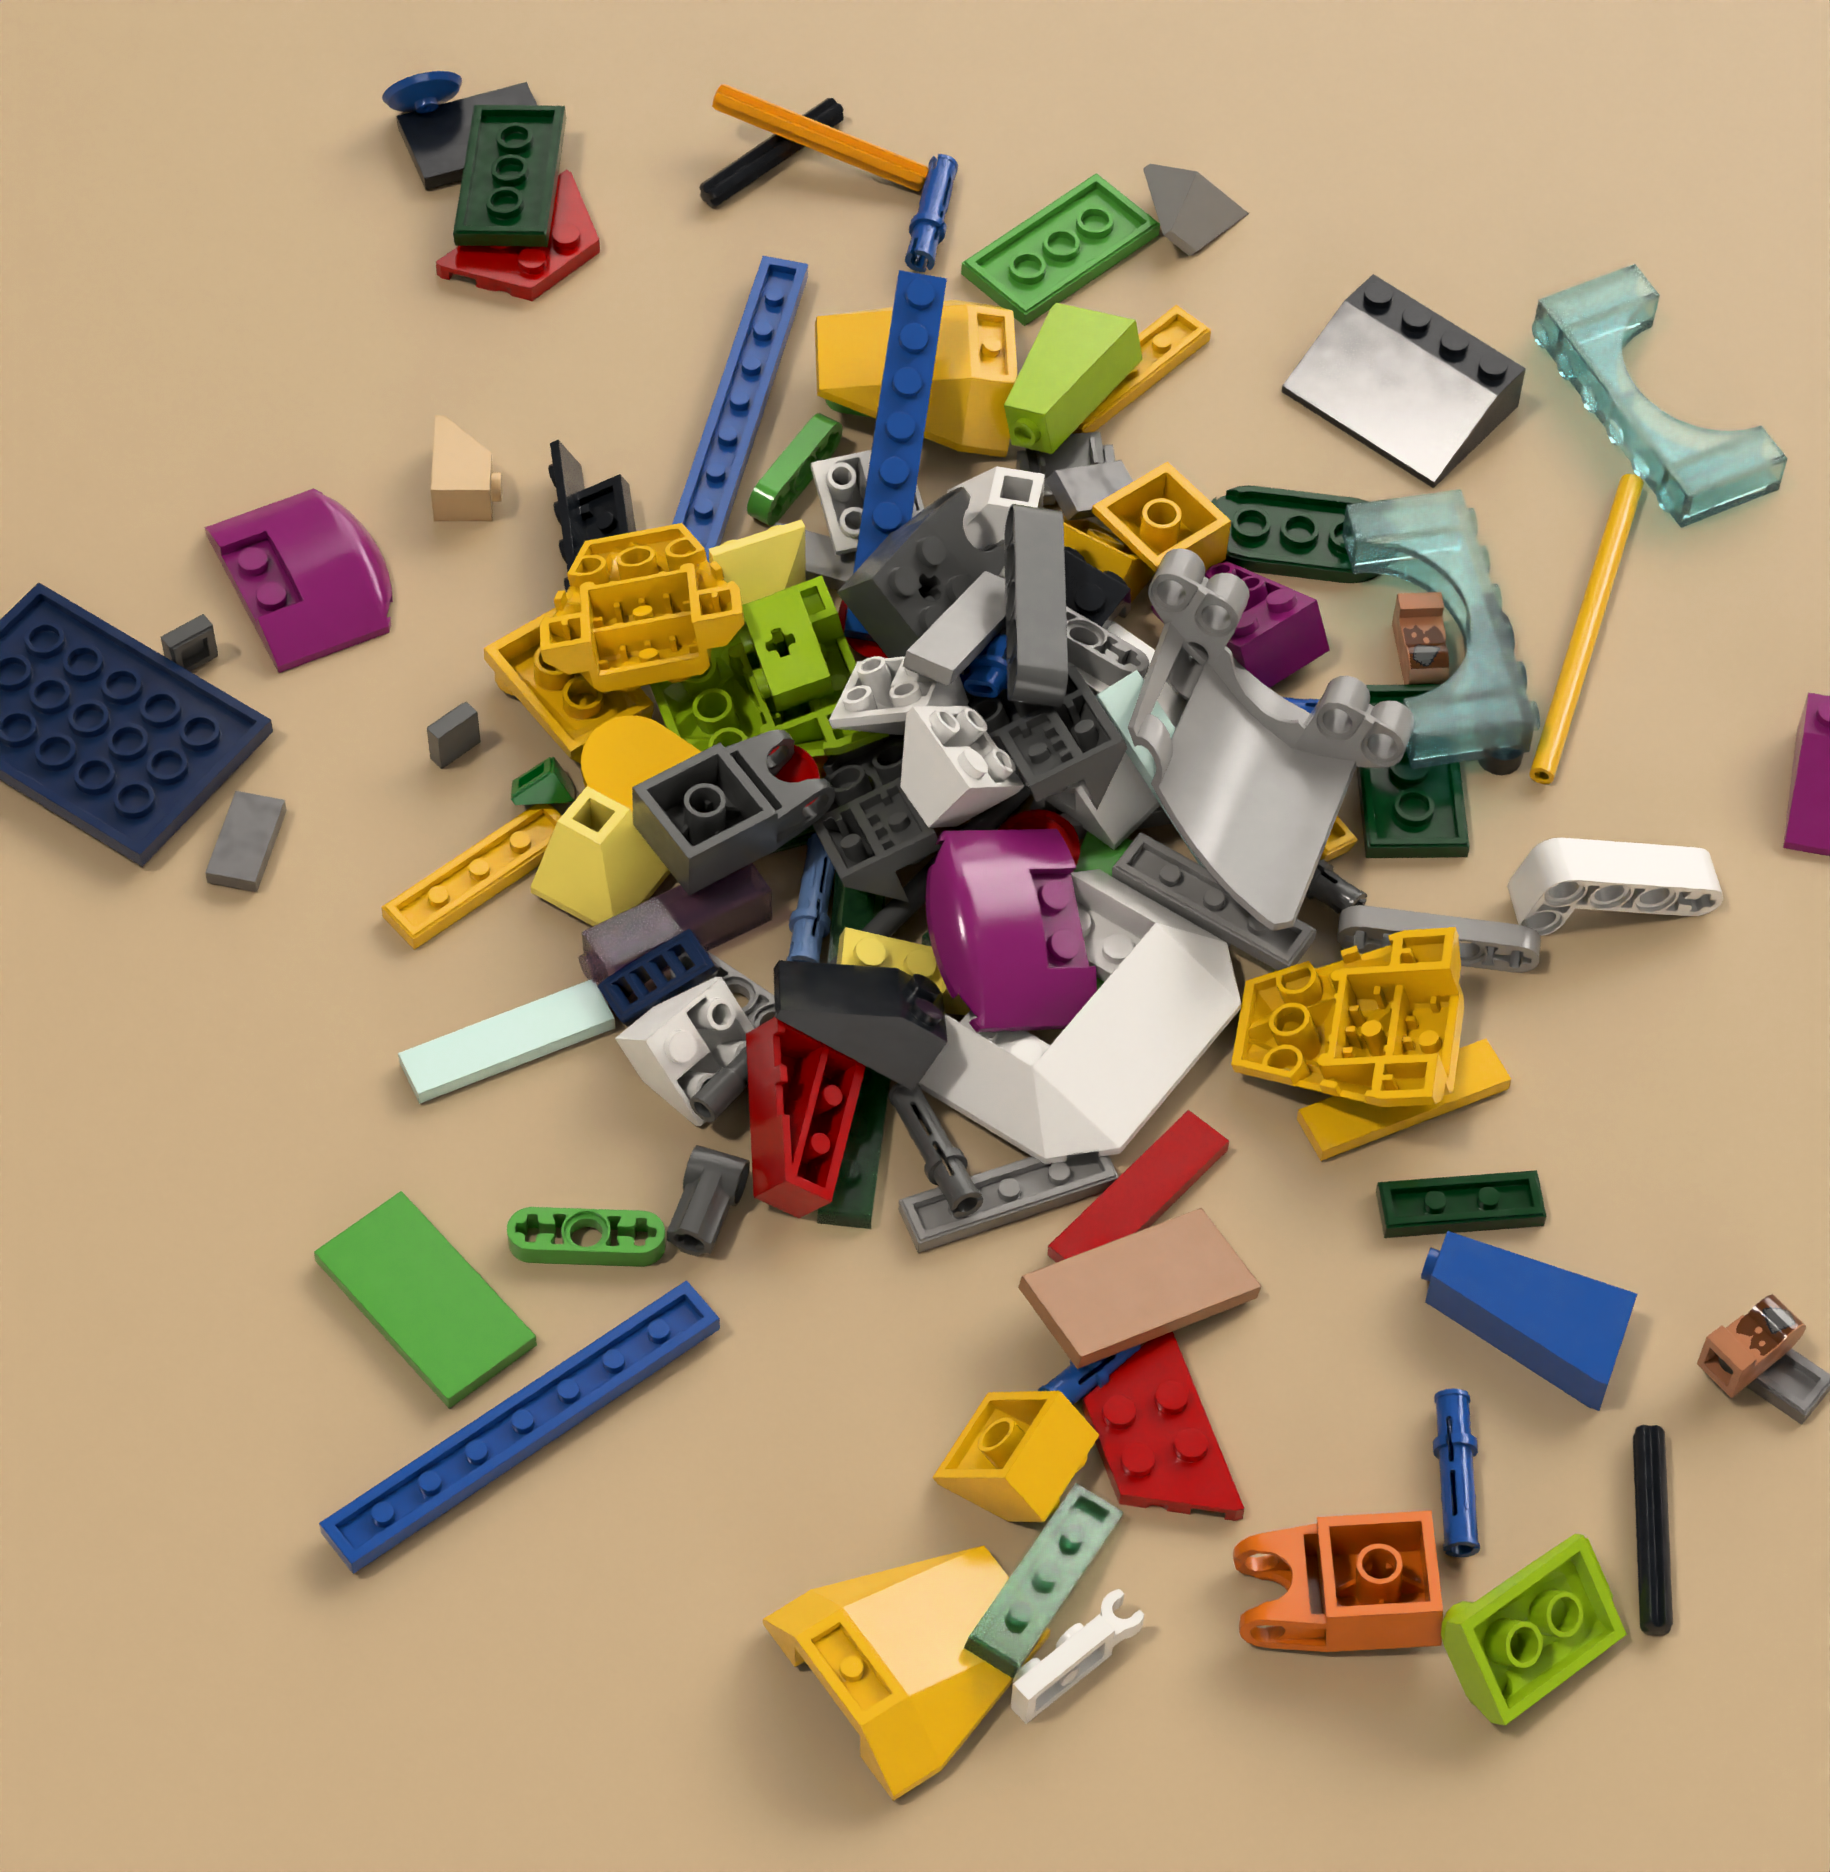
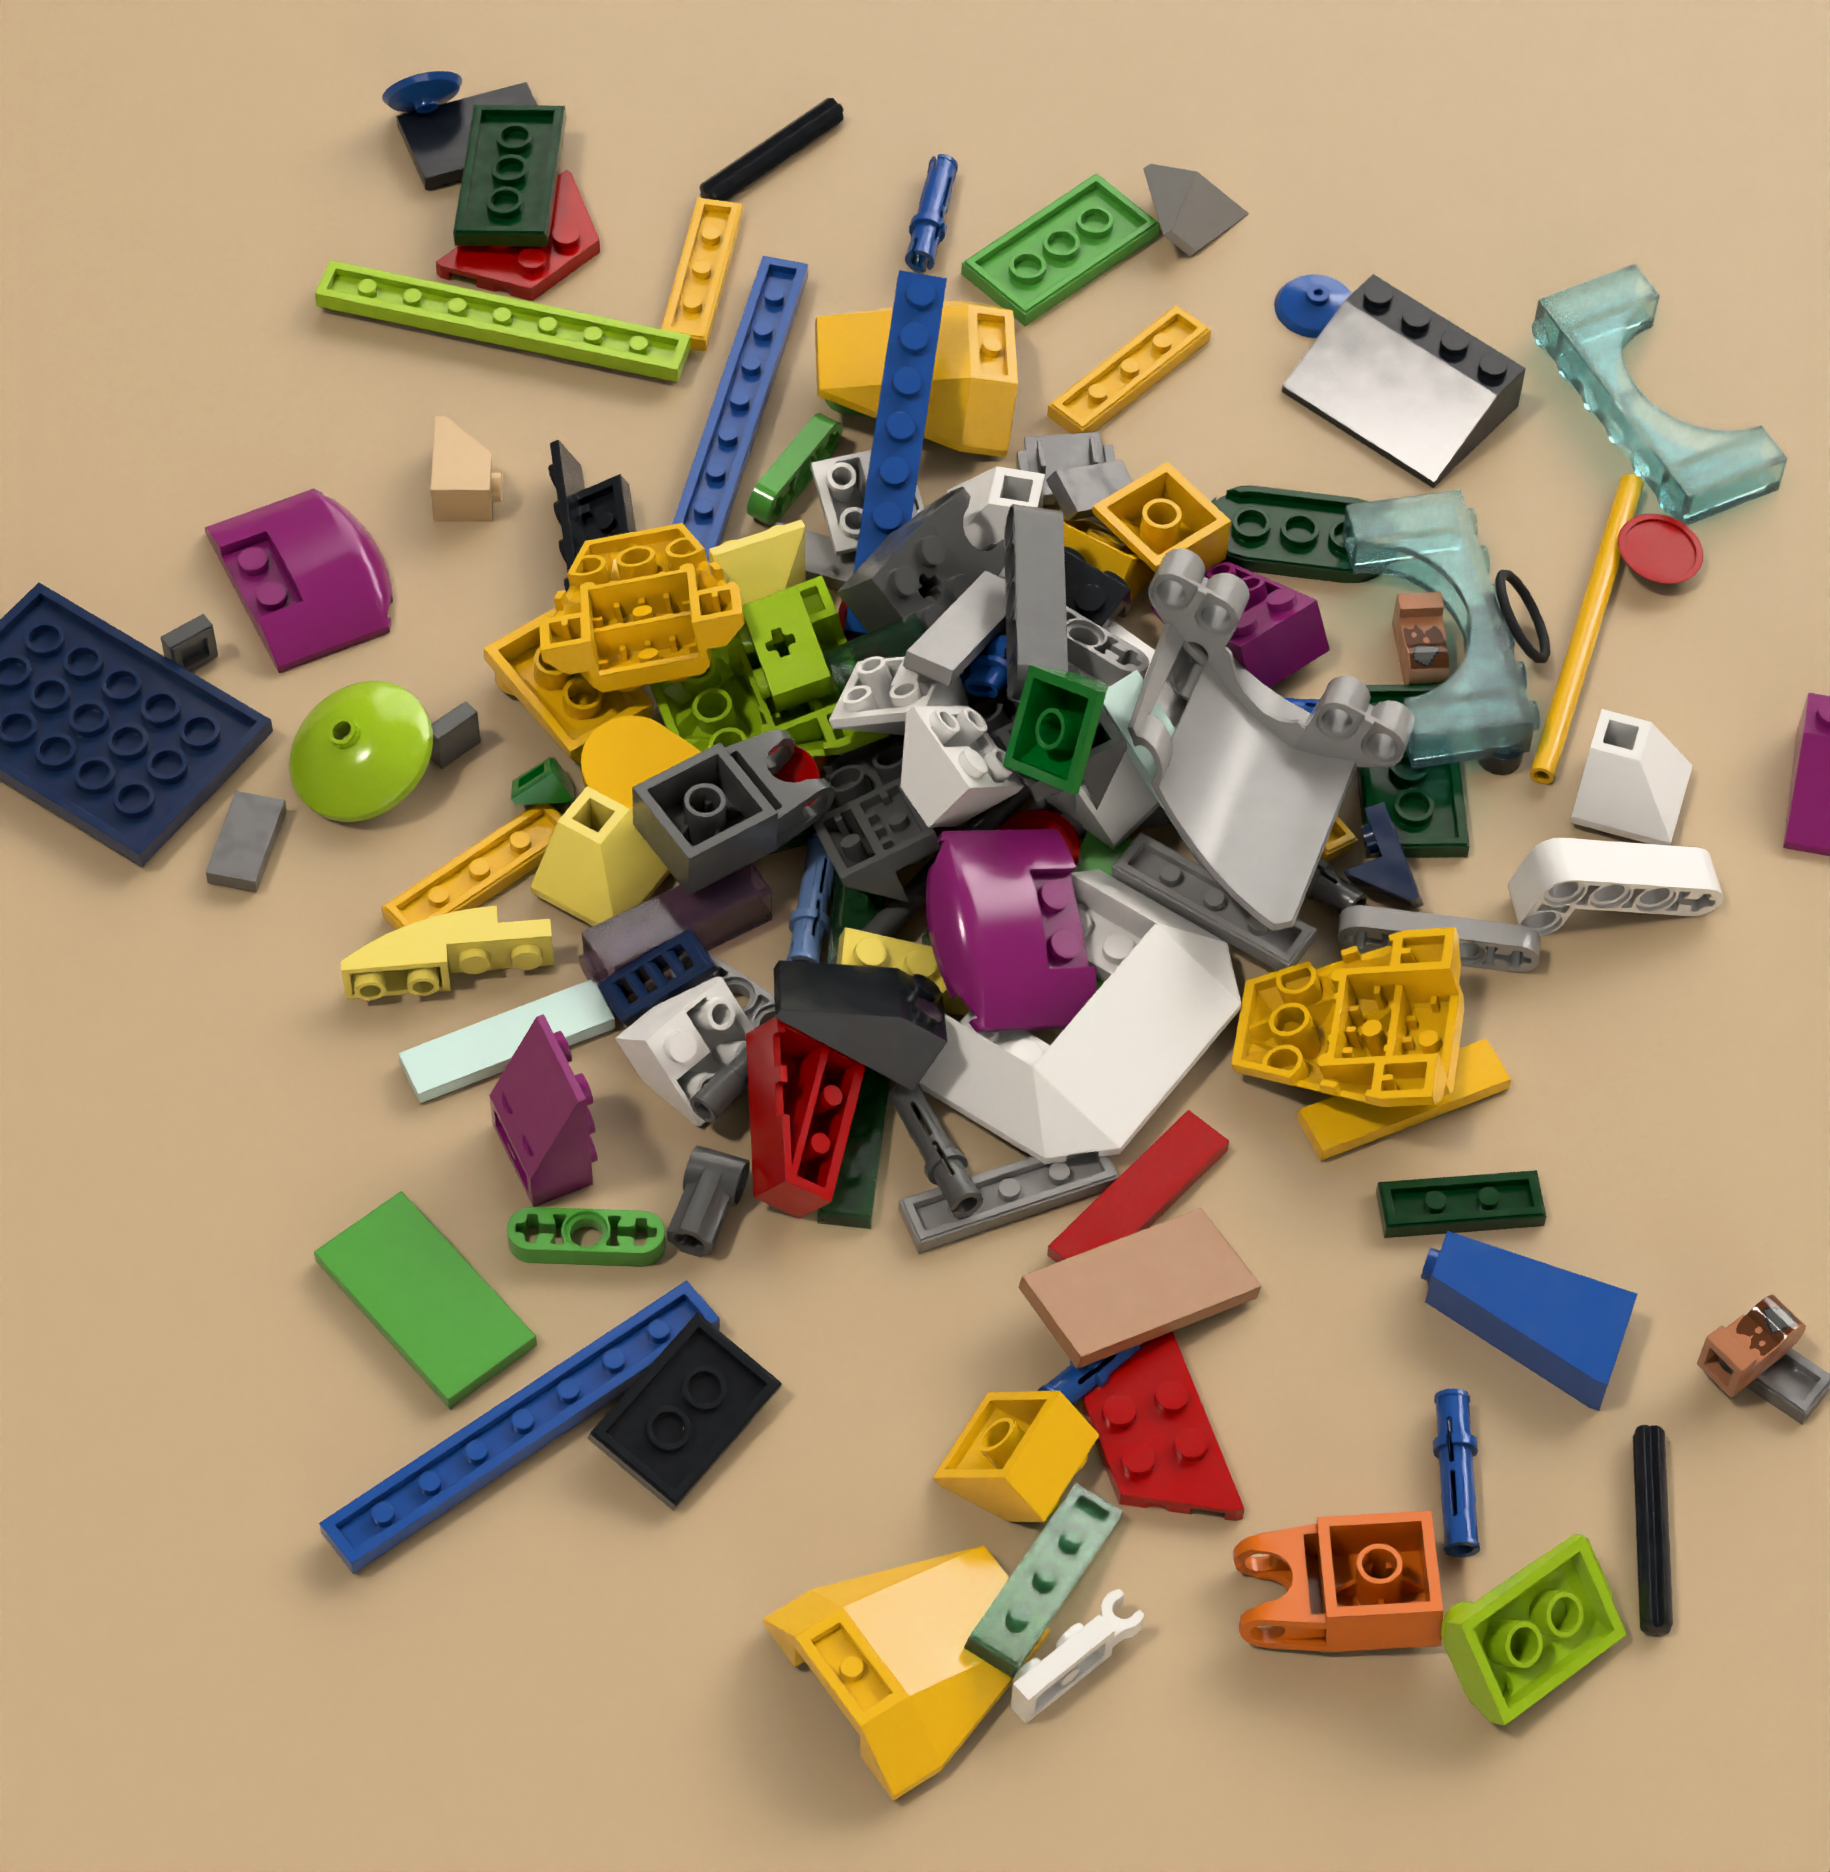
(371, 766): none -> lime dish
(426, 952): none -> light yellow slope
(503, 320): none -> lime plate
(545, 1116): none -> magenta slope
(684, 1411): none -> black tile
(703, 270): none -> yellow tile
(820, 137): light orange axle -> none
(886, 642): none -> clear green tile
(1055, 727): none -> green slope
(1068, 374): lime slope -> none
(1309, 303): none -> blue piece
(1391, 872): none -> dark blue slope
(1523, 642): none -> black piece
(1631, 781): none -> white slope
(1660, 548): none -> piece

